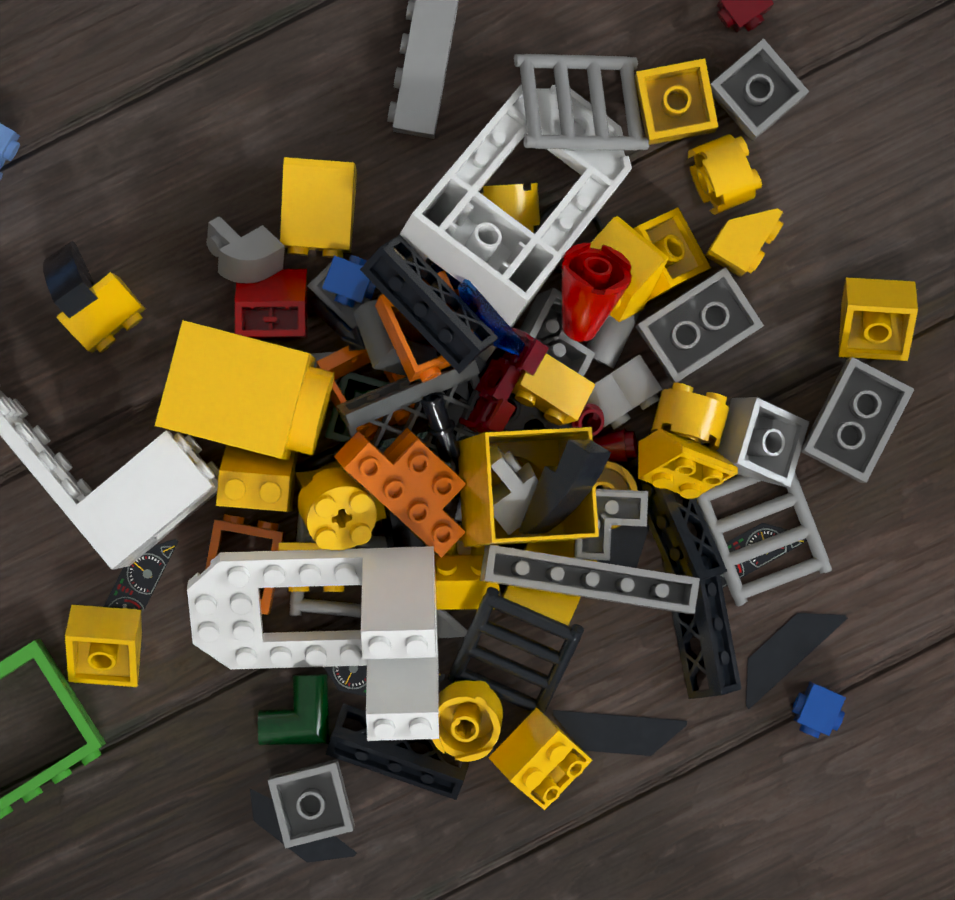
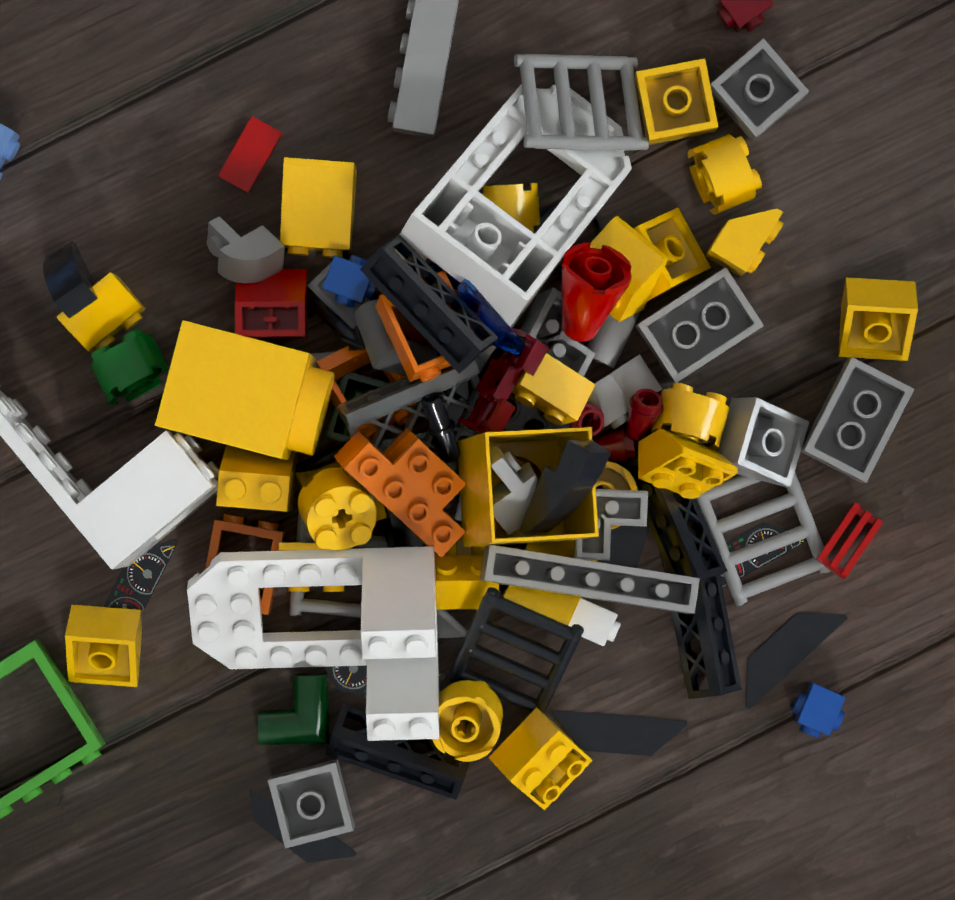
(129, 367): none -> green brick
(250, 154): none -> red tile
(597, 622): none -> white brick
(644, 410): none -> dark red cone
(865, 517): none -> red tile

